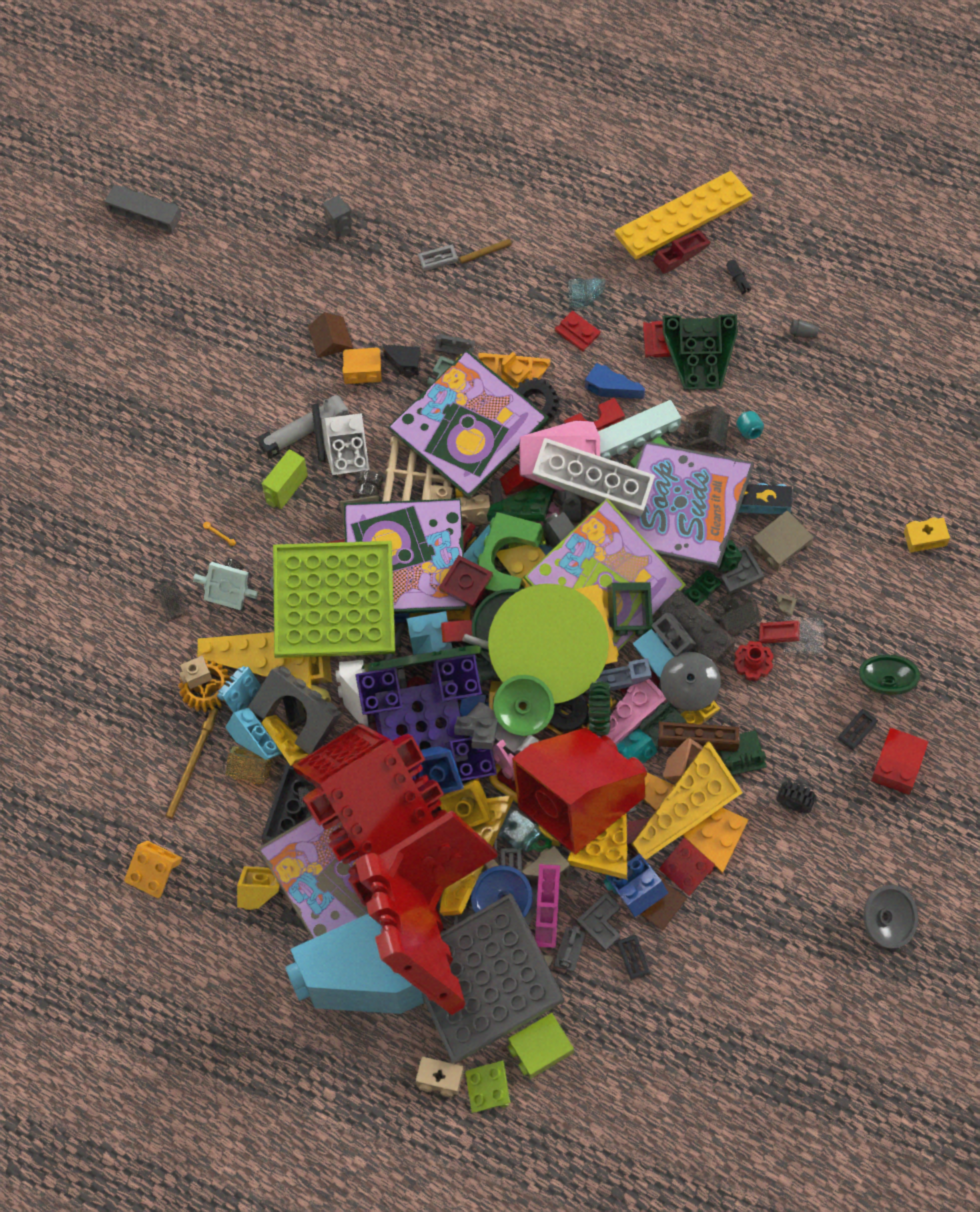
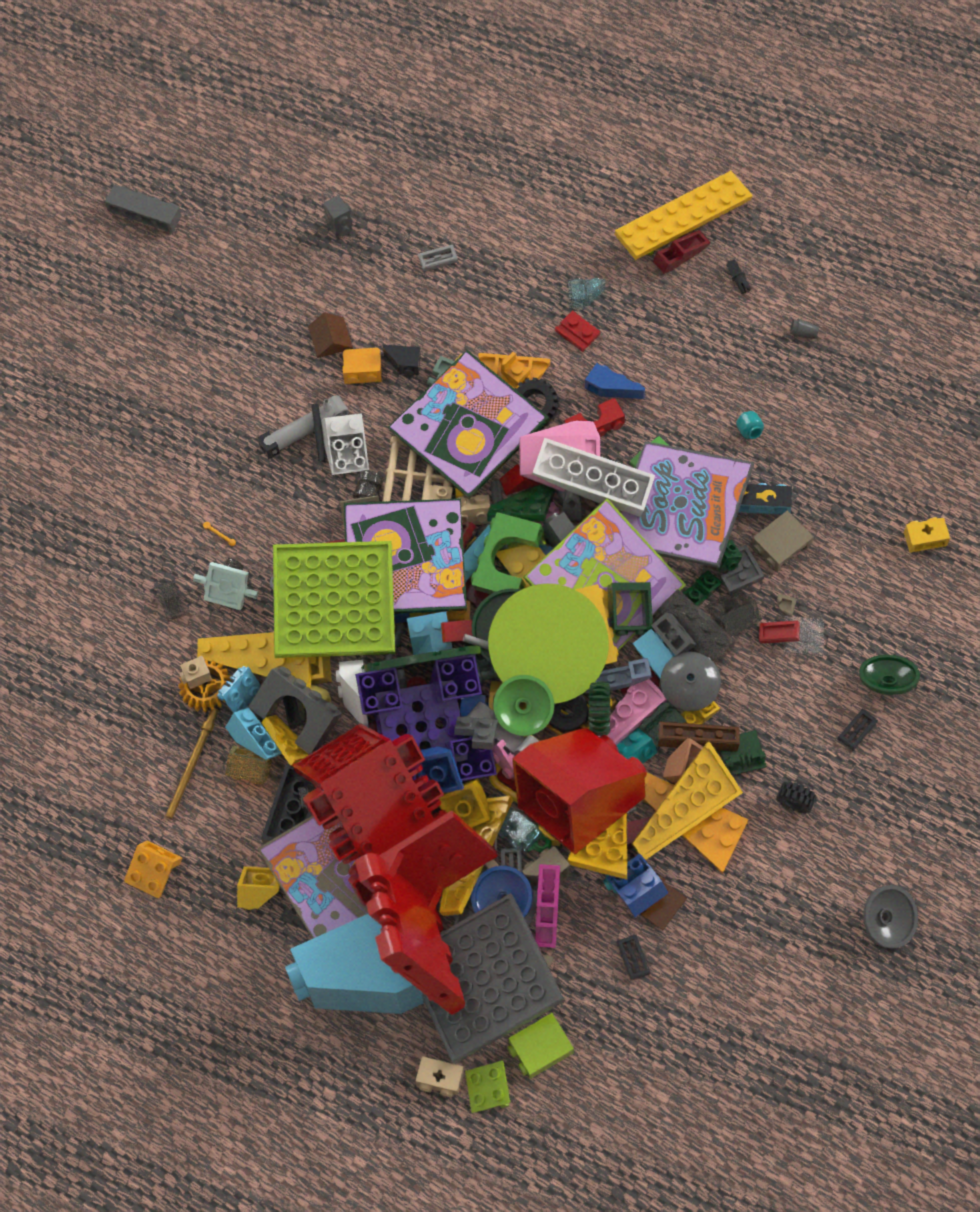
(284, 479): lime brick -> none
(453, 344): dark grey hinge -> none
(465, 581): dark red plate -> none
(484, 251): pearl gold bar -> none
(570, 948): dark grey hinge -> none
(596, 920): dark grey plate -> none
(638, 429): light aqua brick -> none
(654, 340): red plate -> none
(687, 866): red hinge -> none
(700, 348): dark green wedge -> none
(706, 430): clear smoke slope -> none
(753, 660): red plant -> none
(900, 761): red slope -> none

